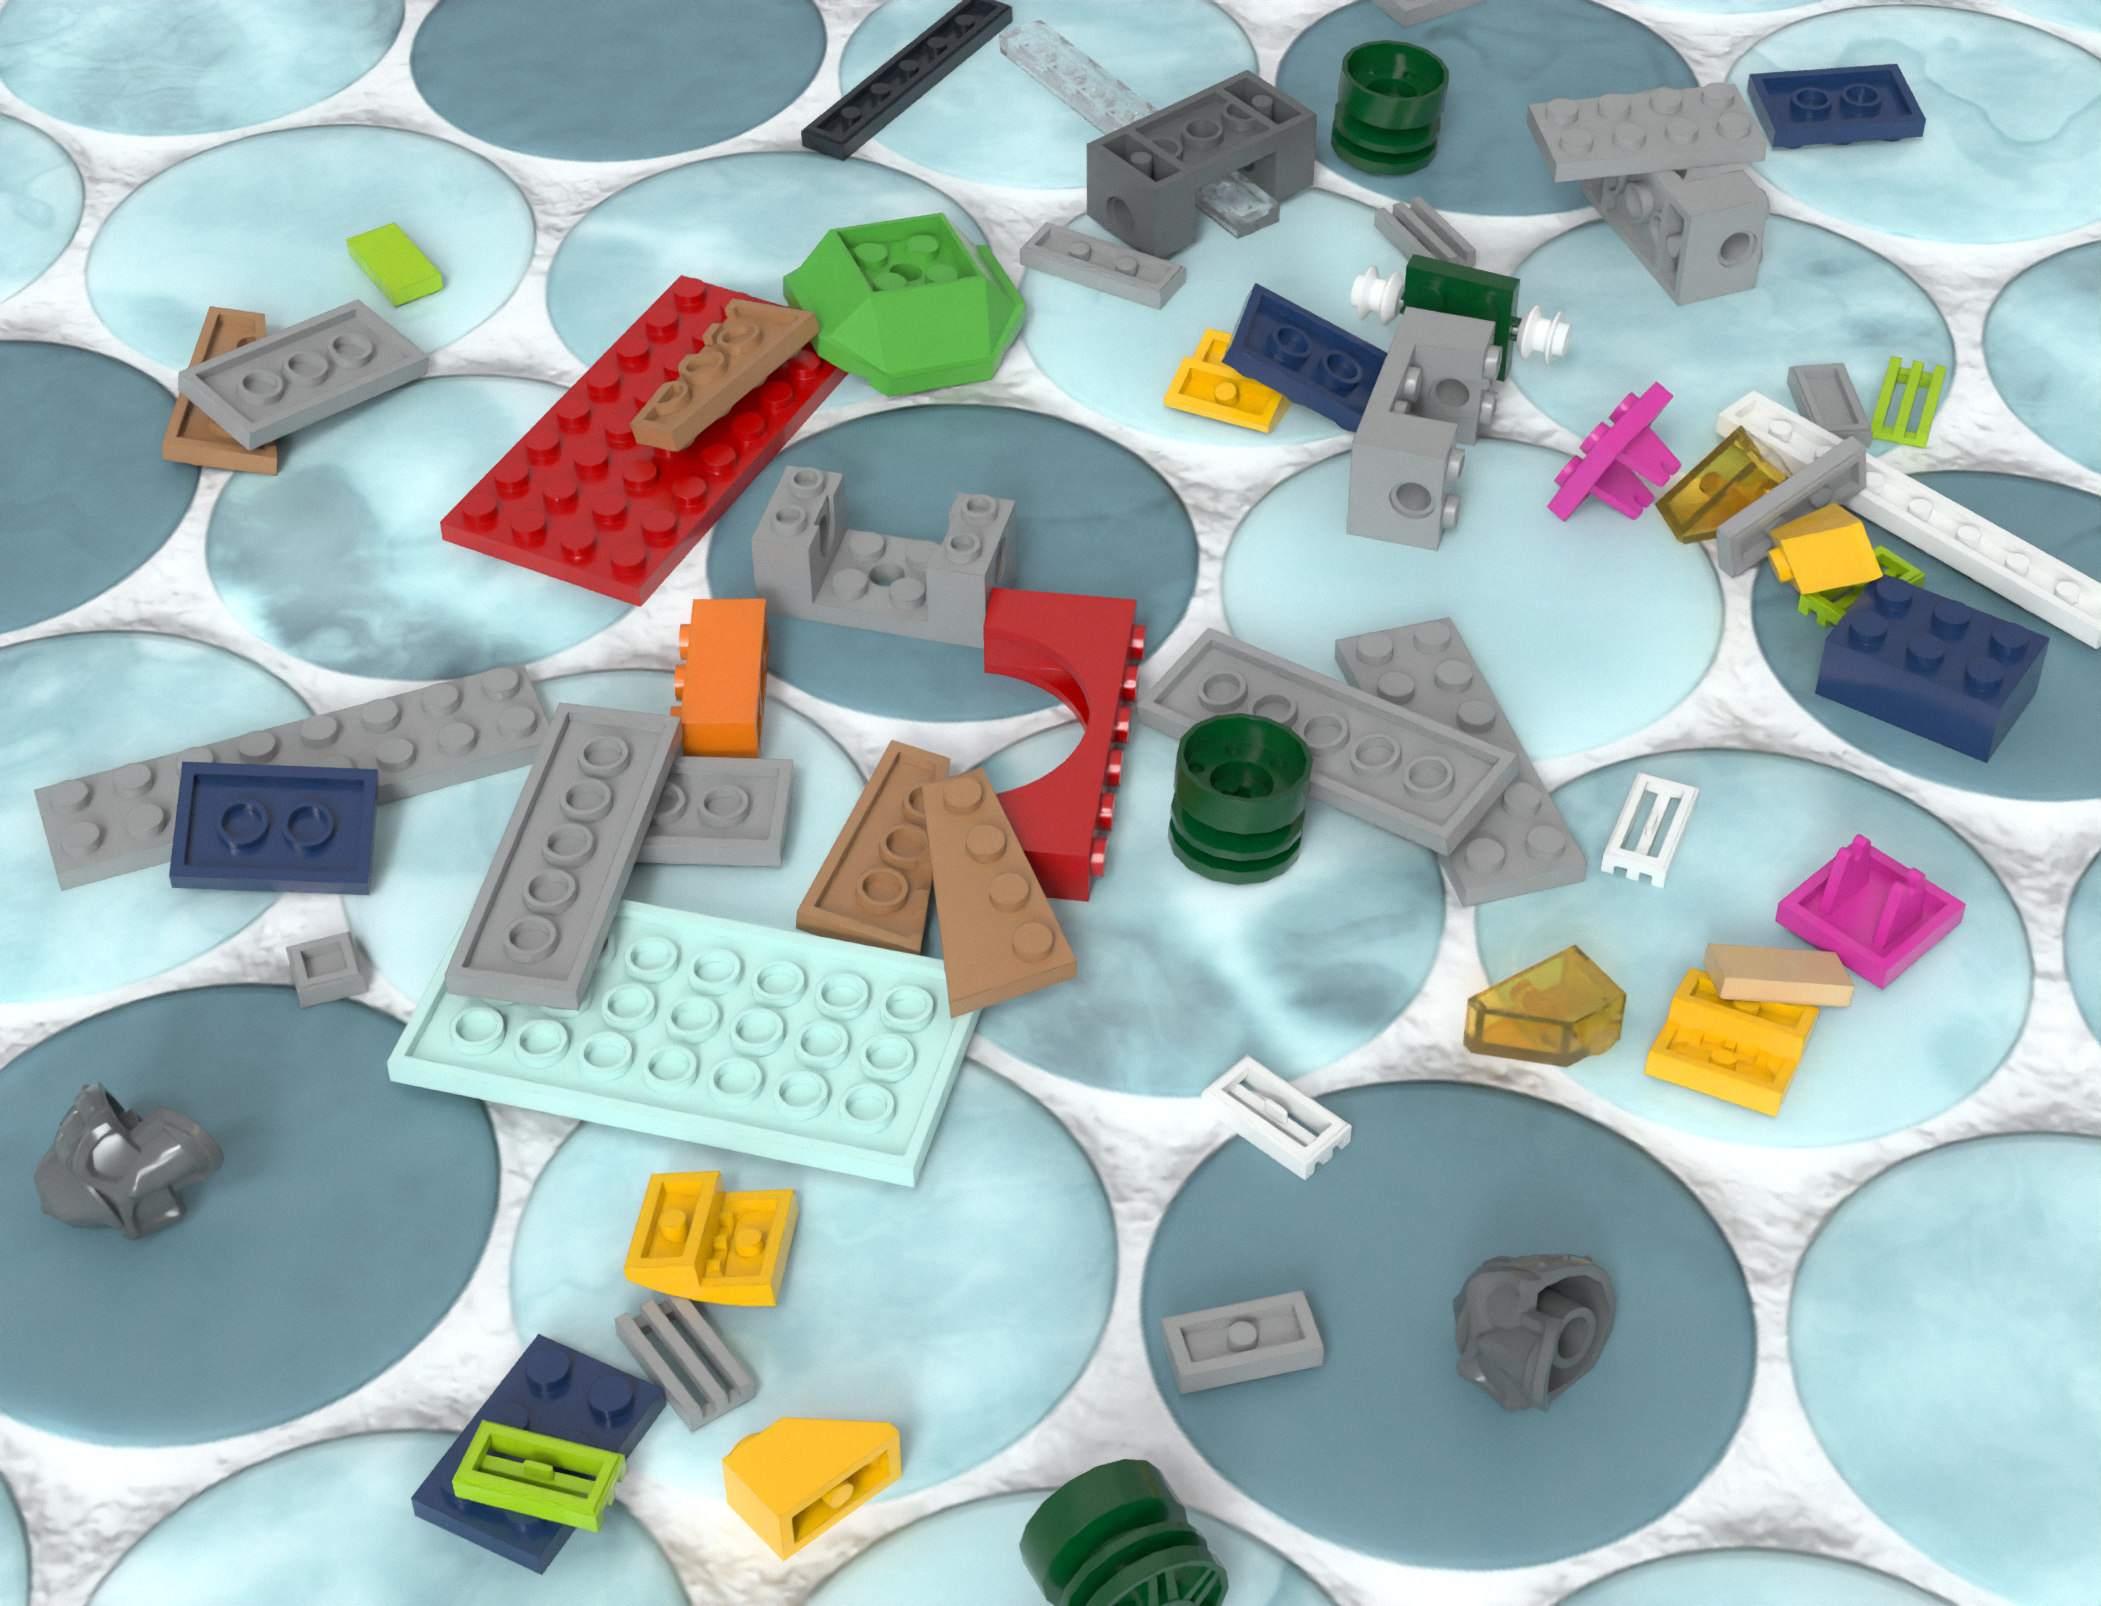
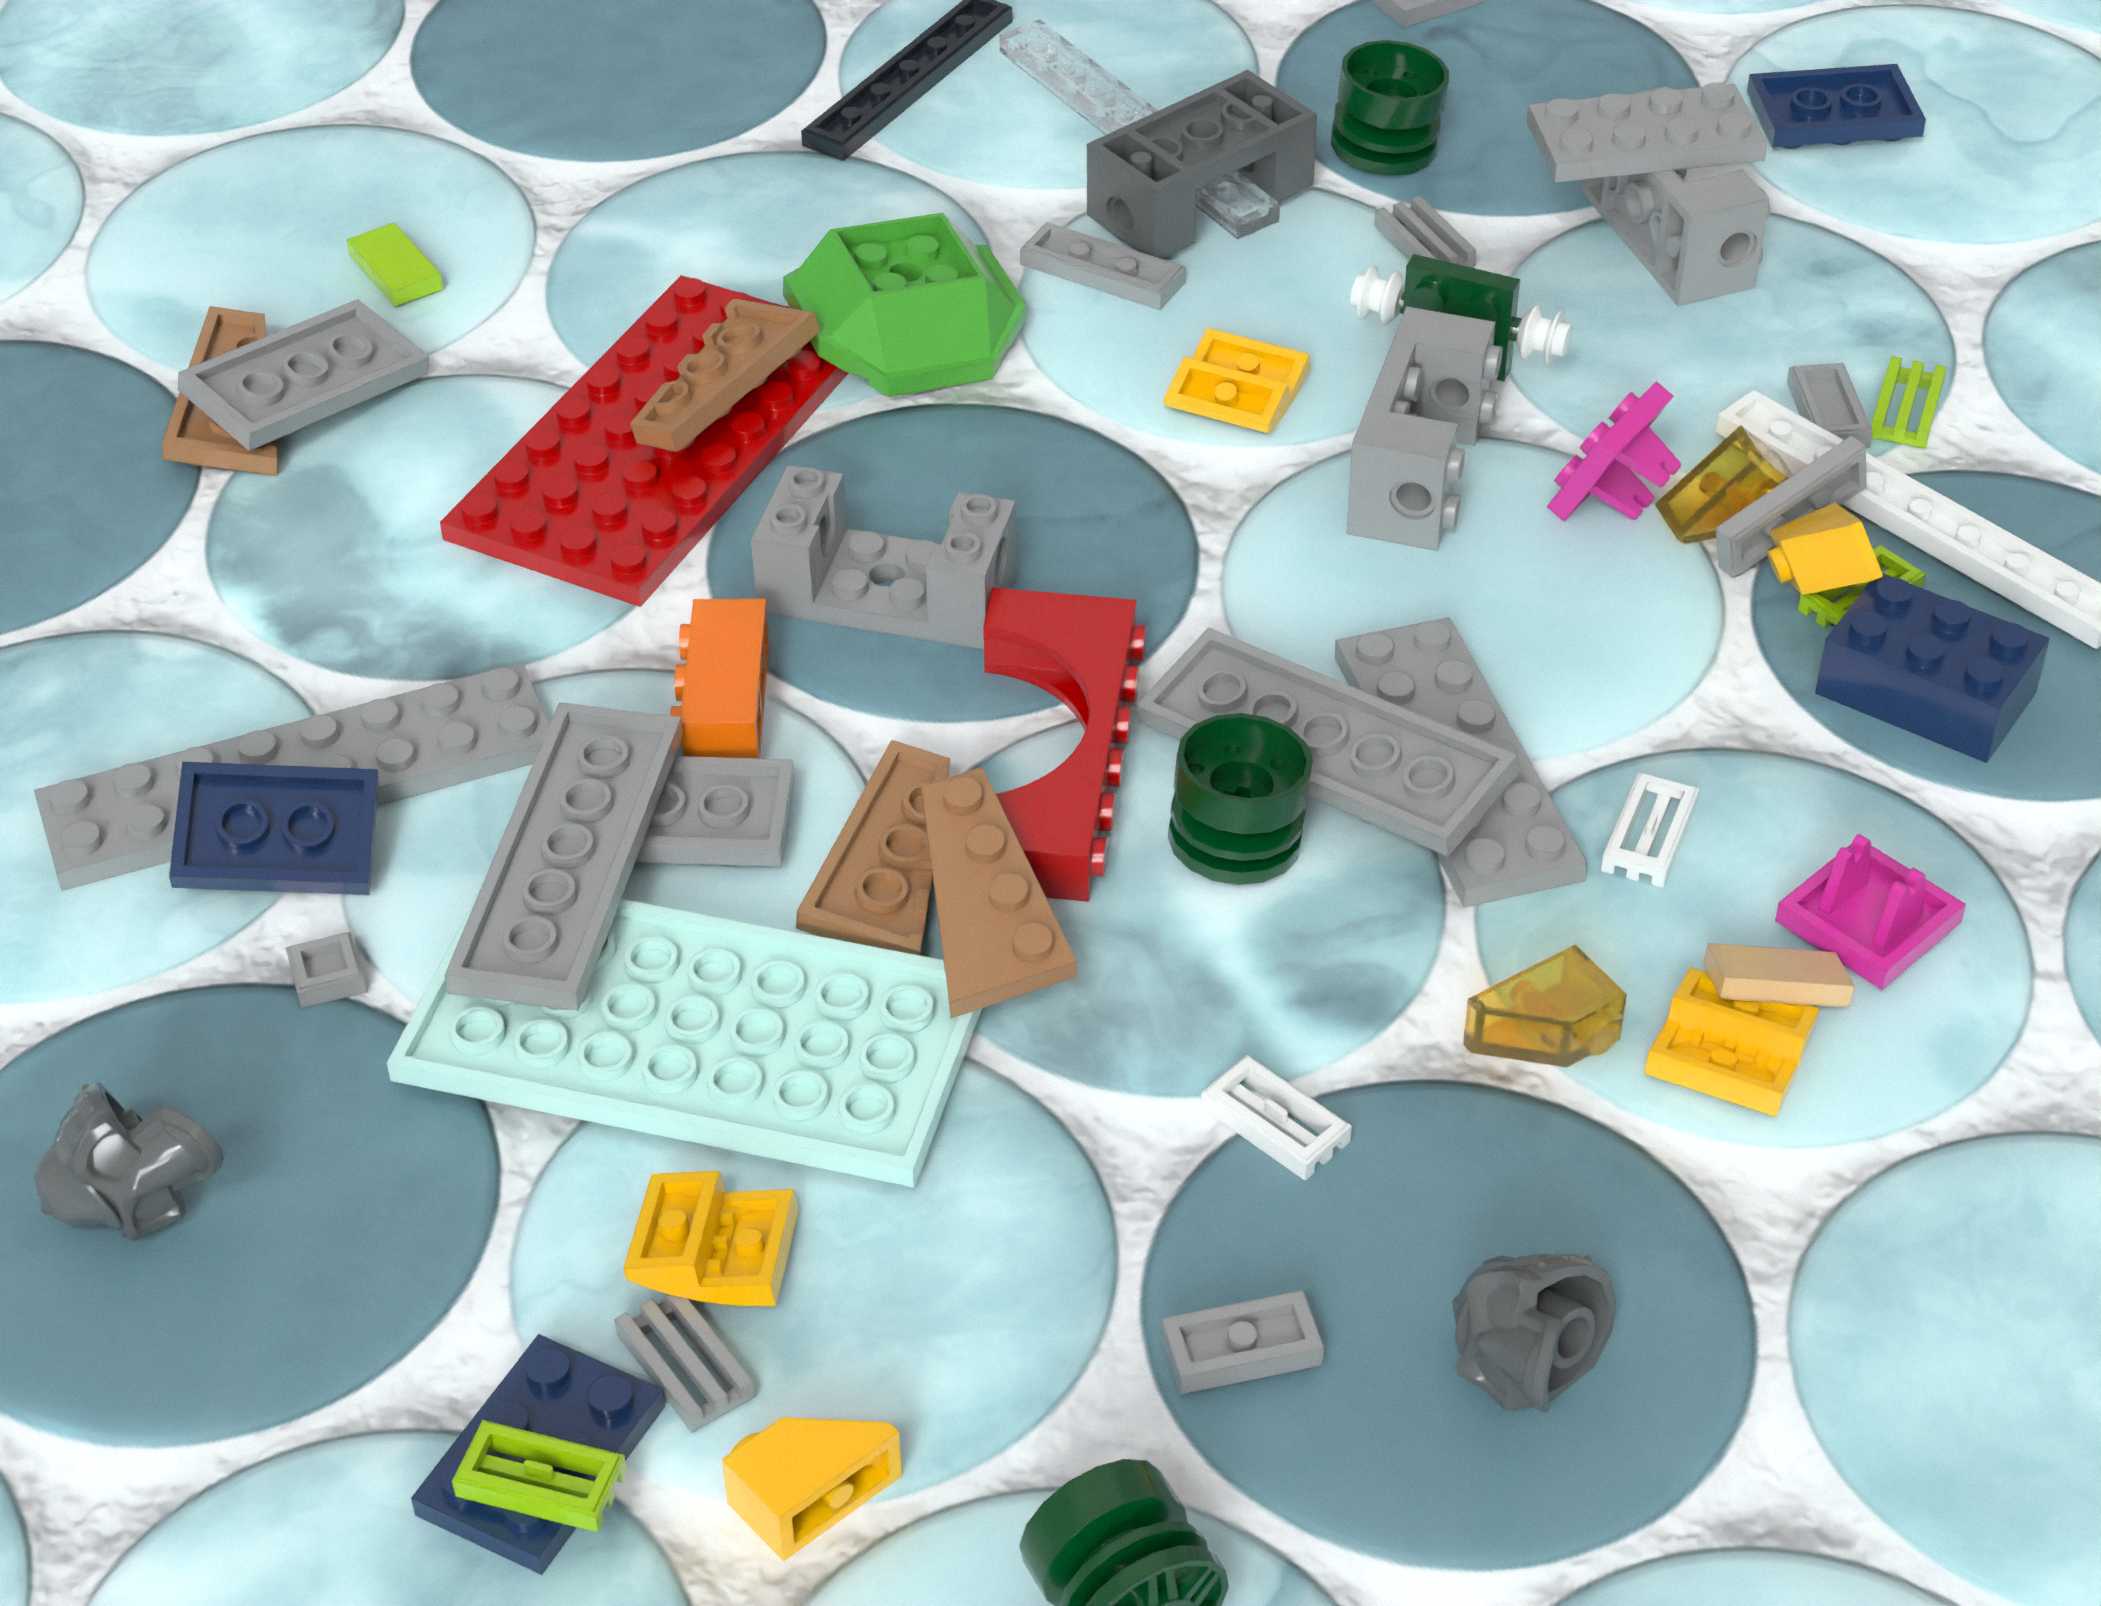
(1304, 357): dark blue plate -> none

